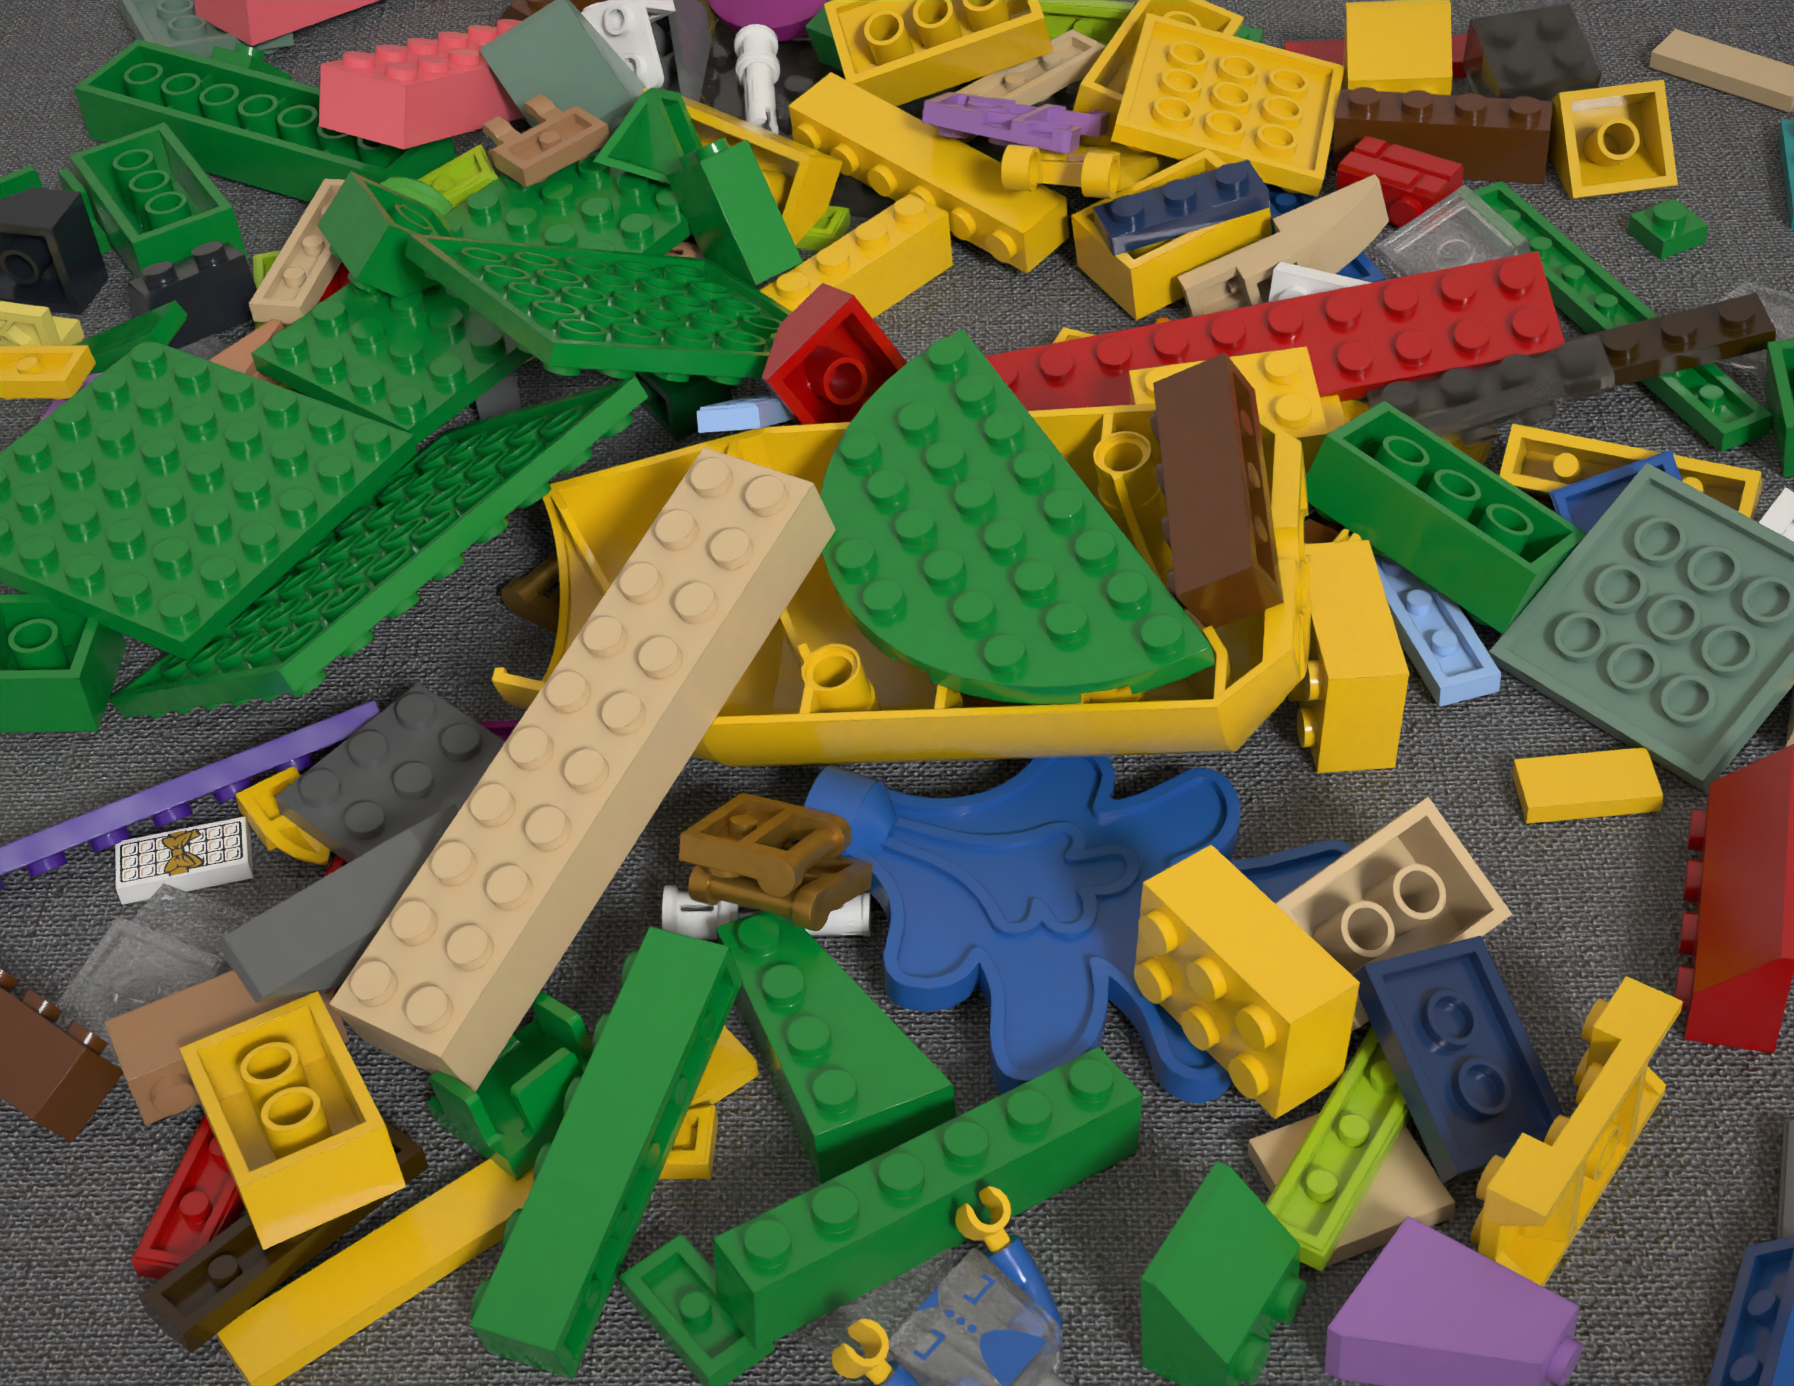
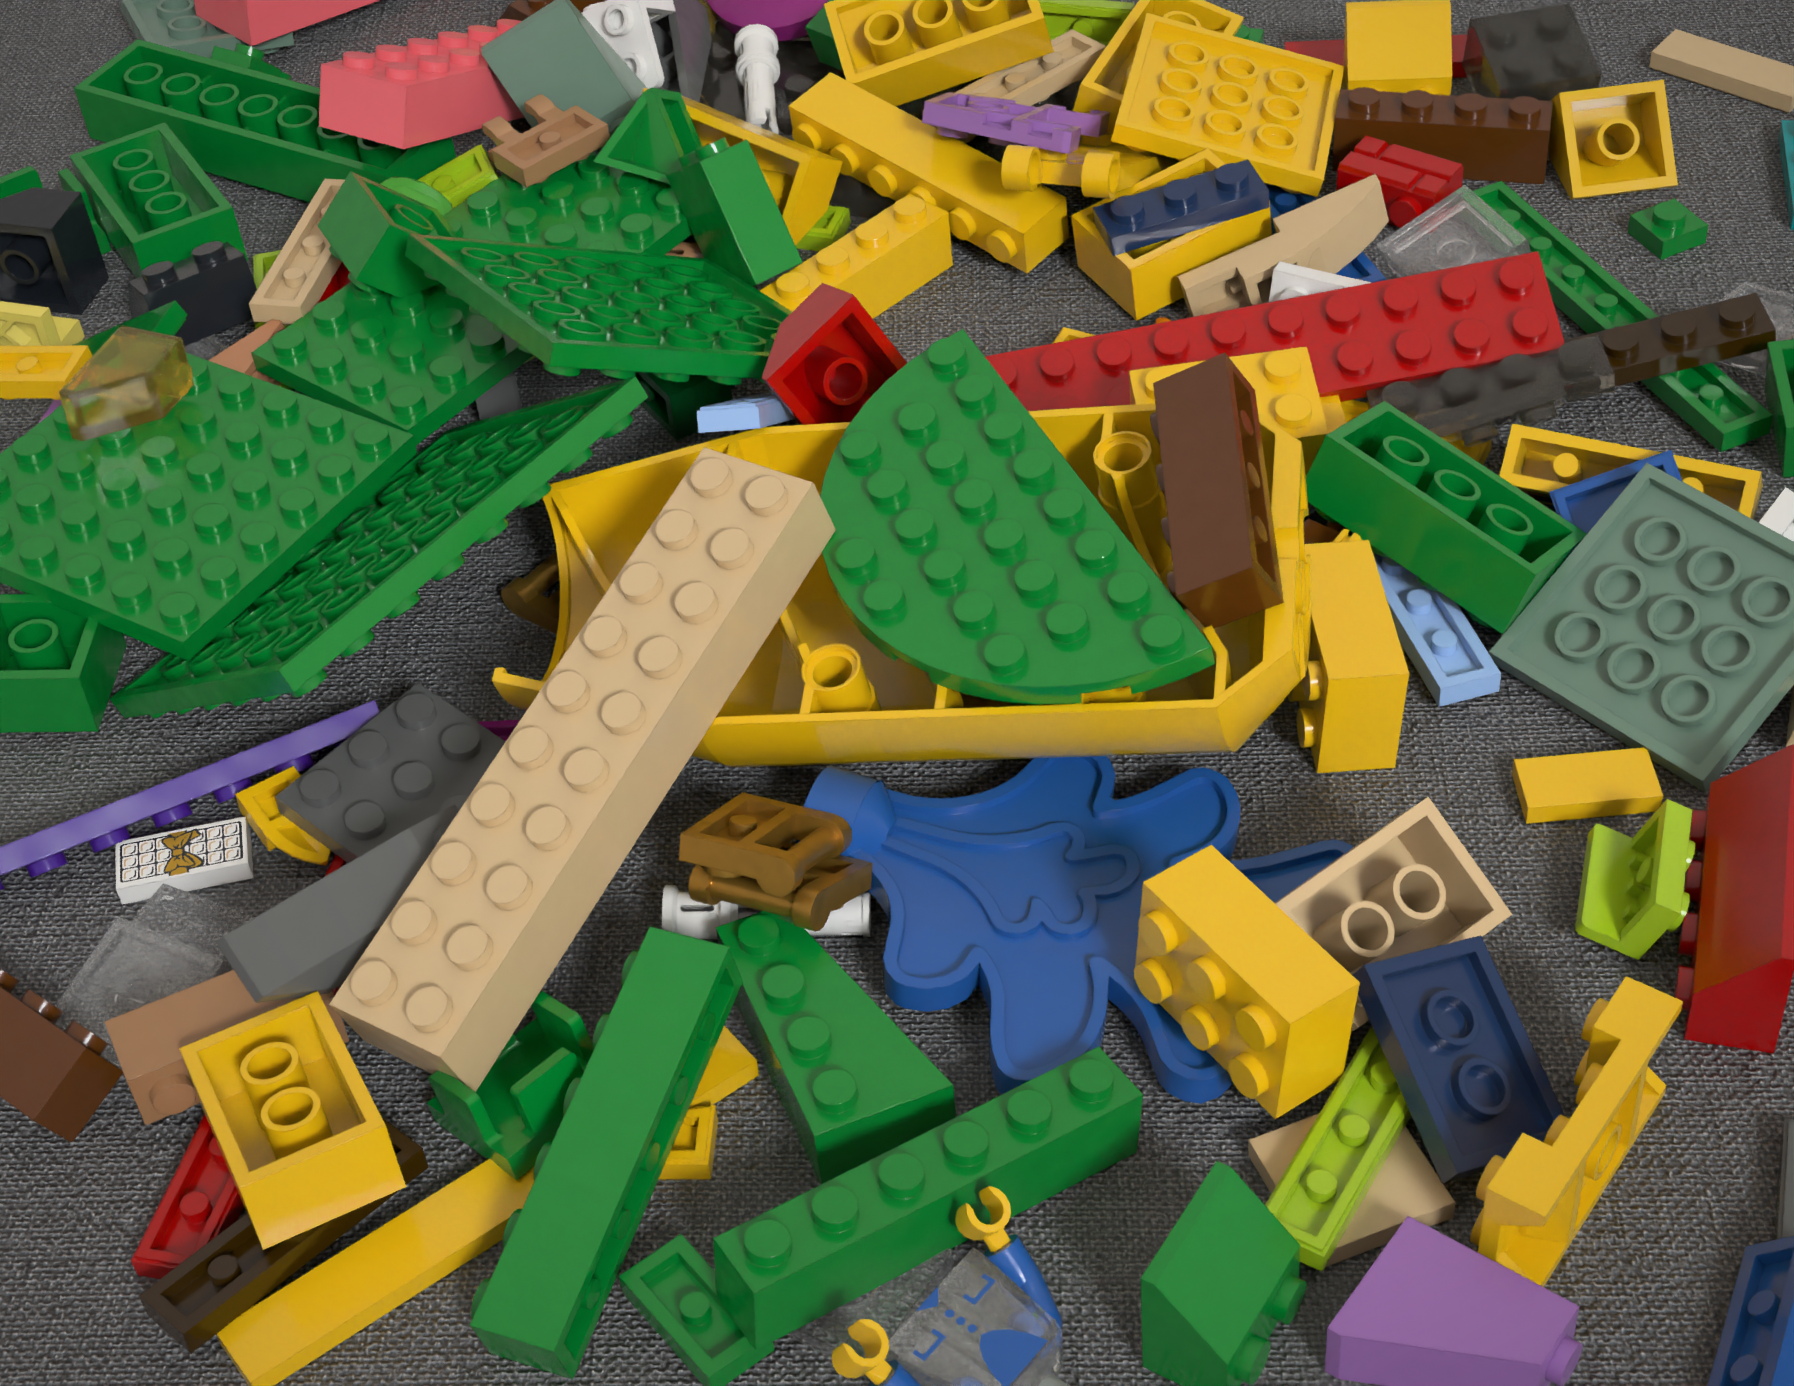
(126, 383): none -> clear yellow slope
(1637, 883): none -> lime bracket

